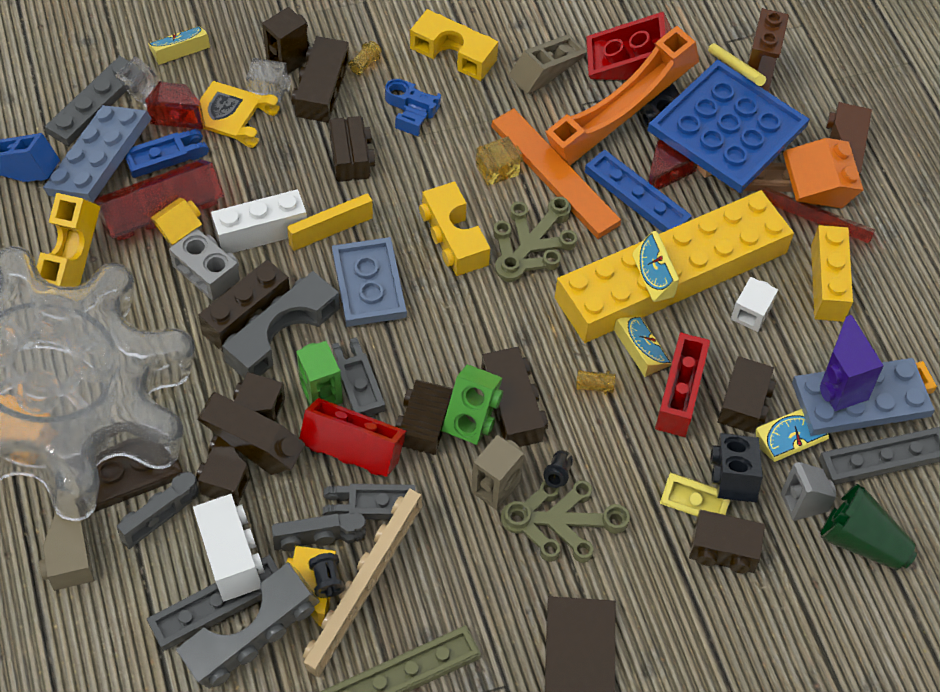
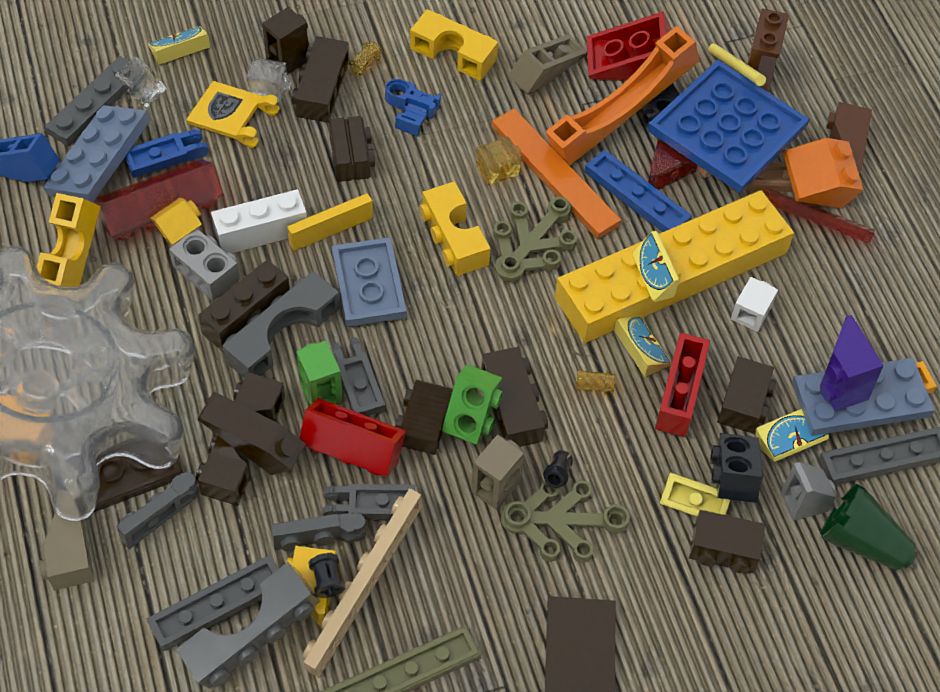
(174, 106): clear red slope -> none
(229, 547): white brick -> none
(831, 273): yellow brick -> none

